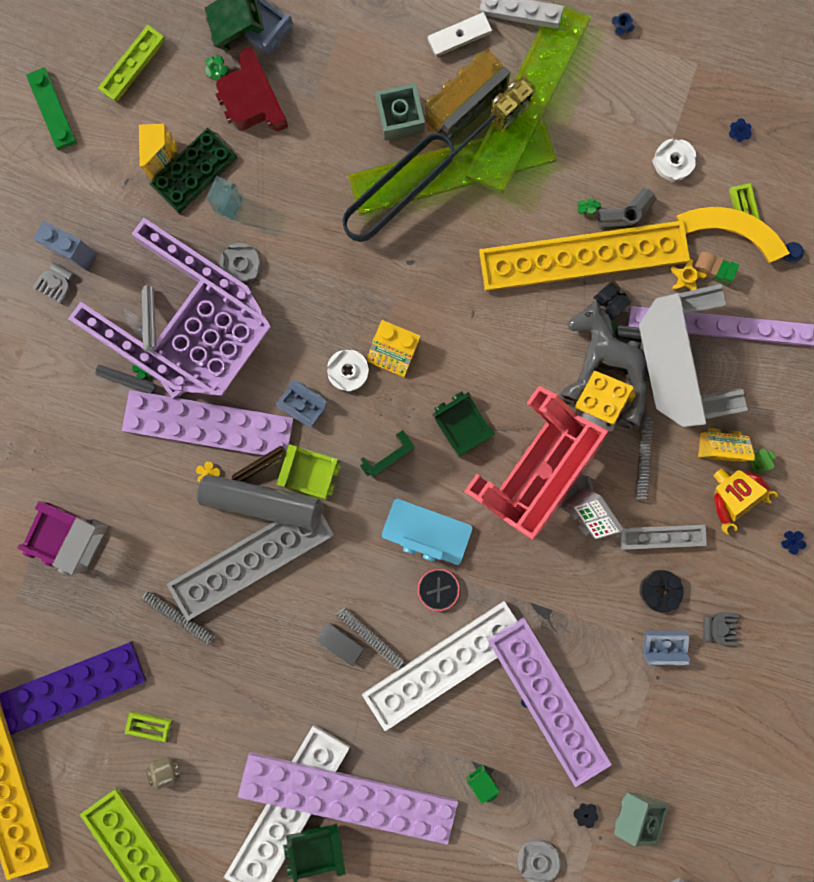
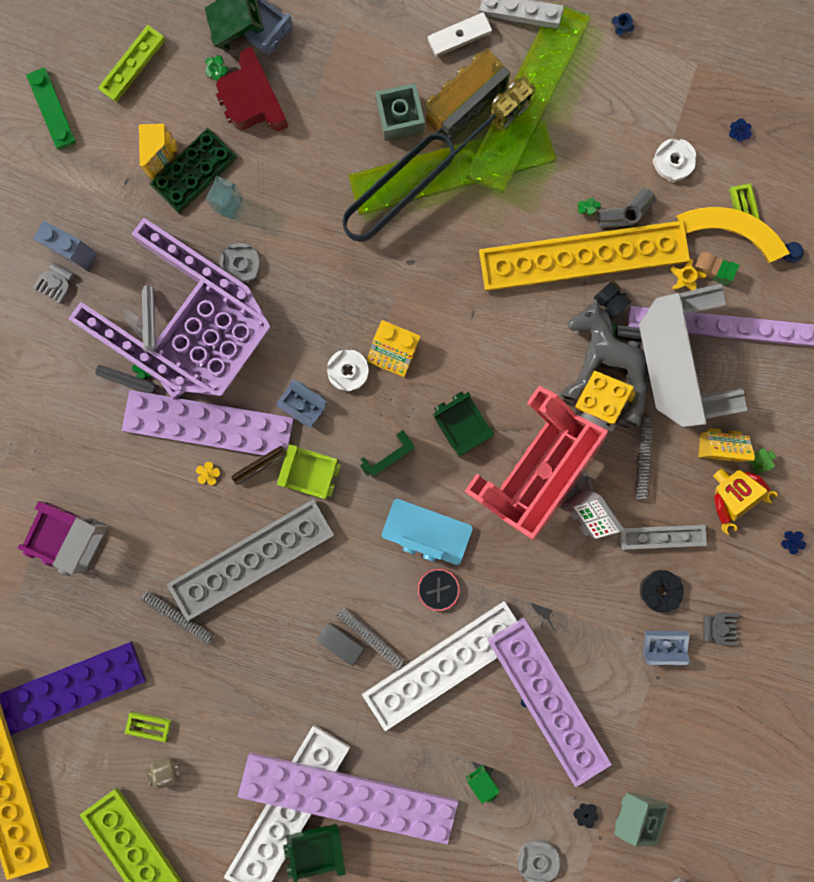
(259, 501): dark grey cylinder -> none

